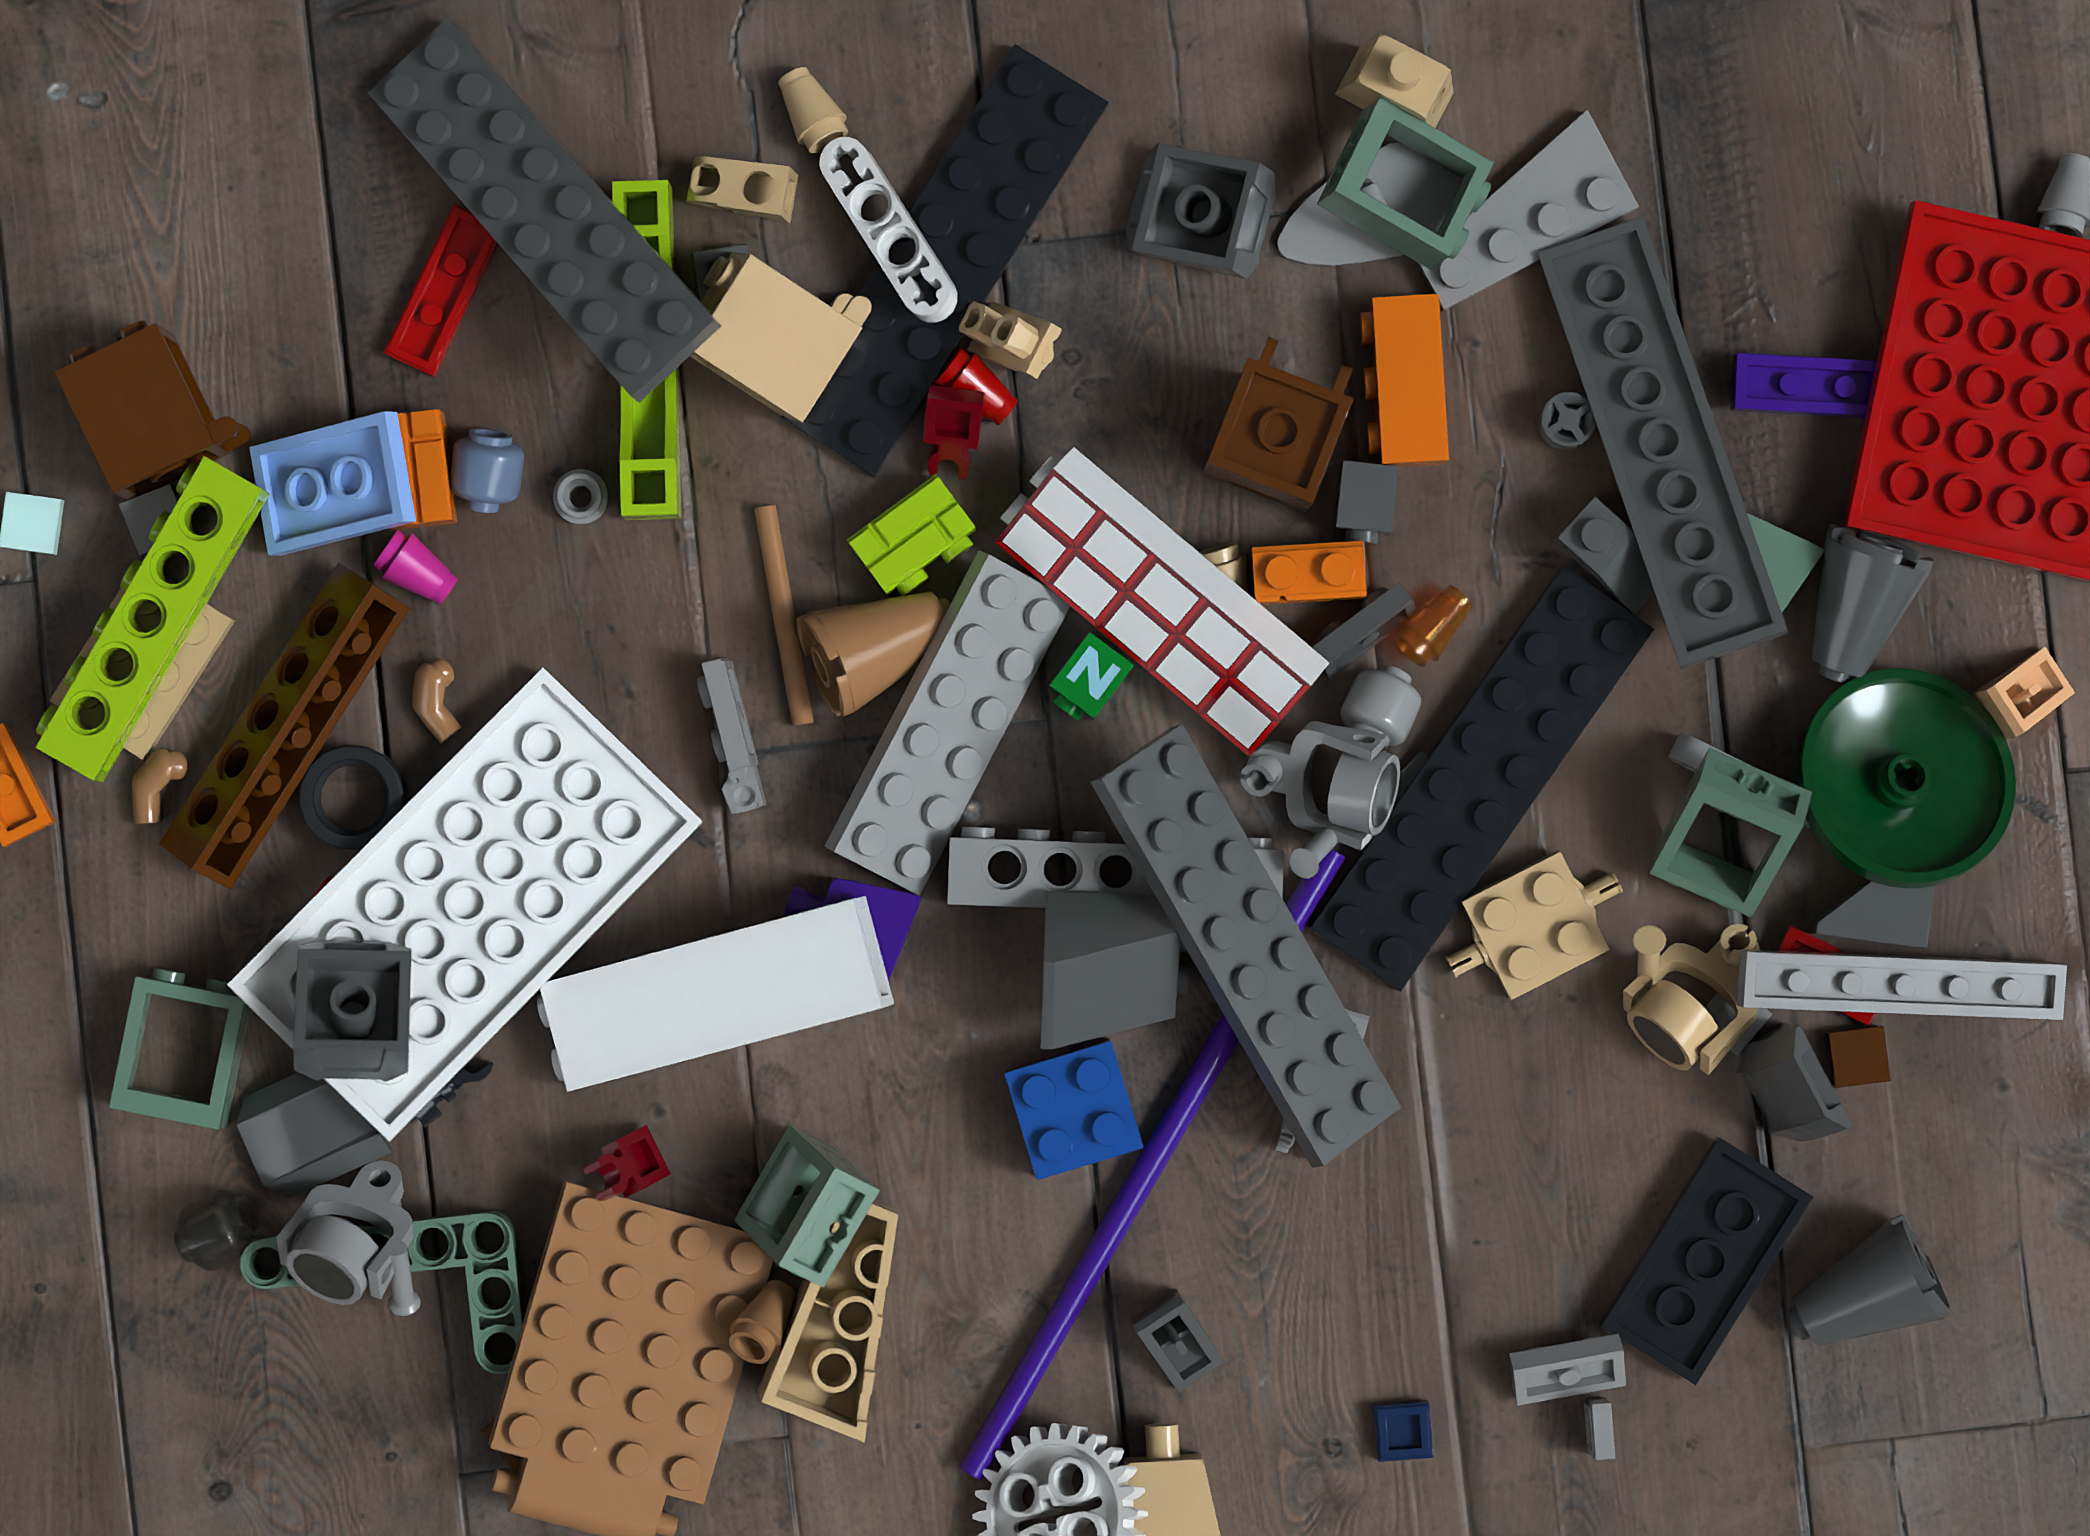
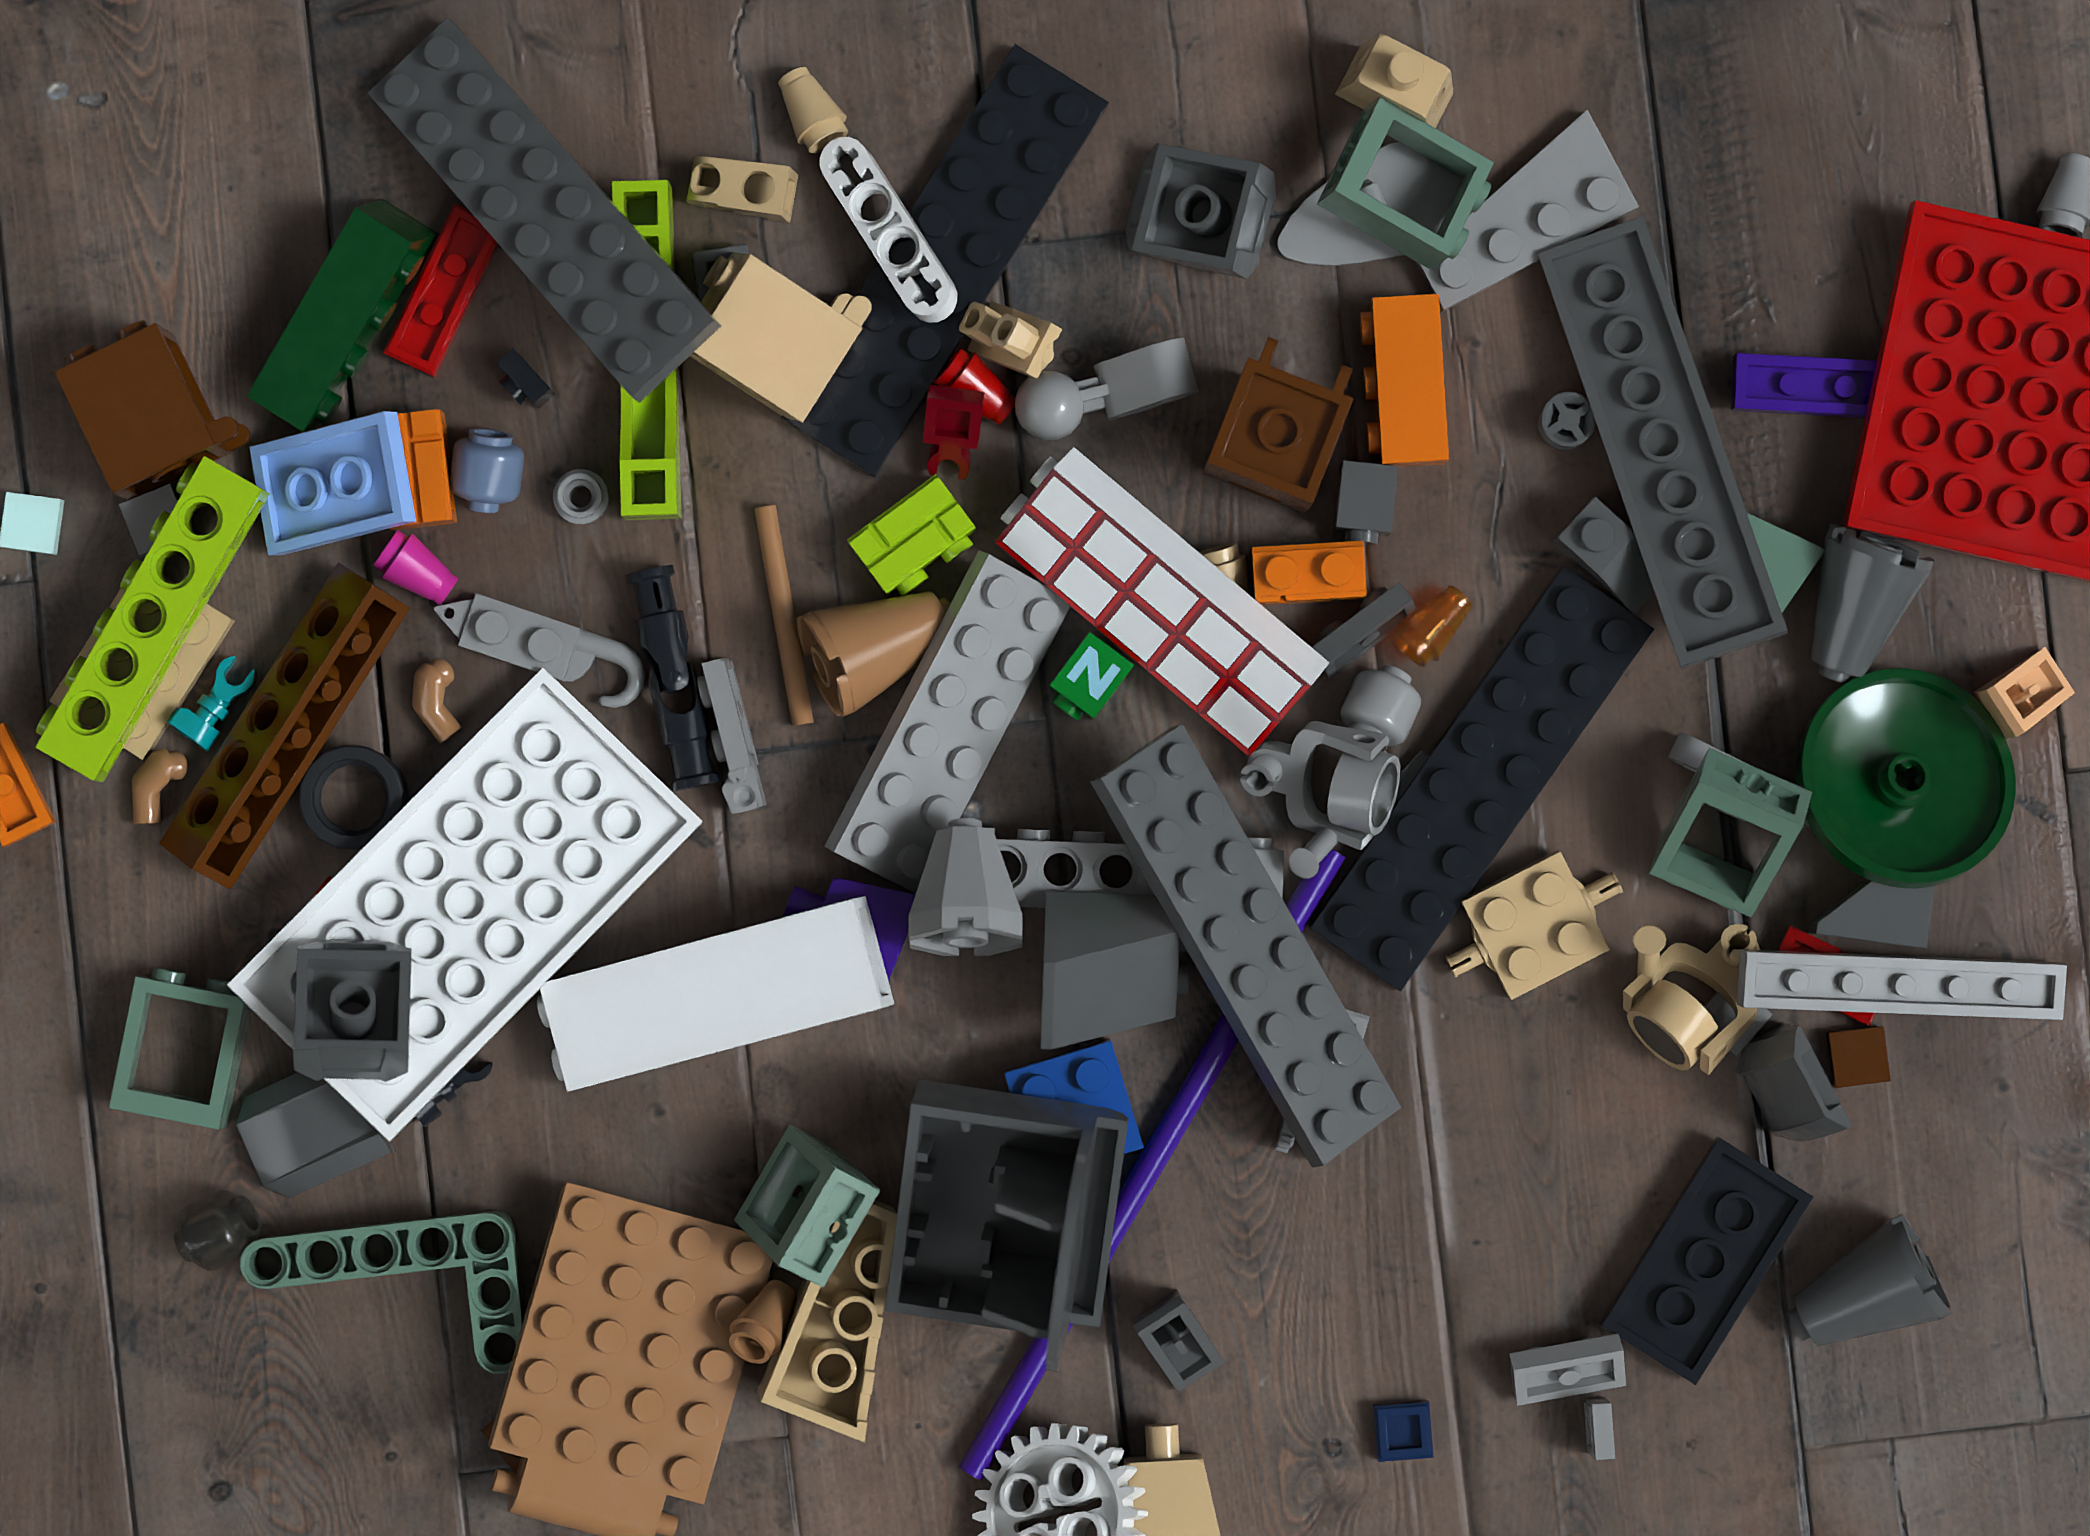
(199, 725): none -> teal piece
(339, 1258): light grey piece -> none
(342, 313): none -> dark green wedge
(523, 381): none -> black plate
(540, 643): none -> light grey plate
(628, 1164): dark red plate -> none
(665, 643): none -> black piece
(965, 895): none -> light grey cone
(1006, 1211): none -> dark grey plate
(1122, 386): none -> light grey beam

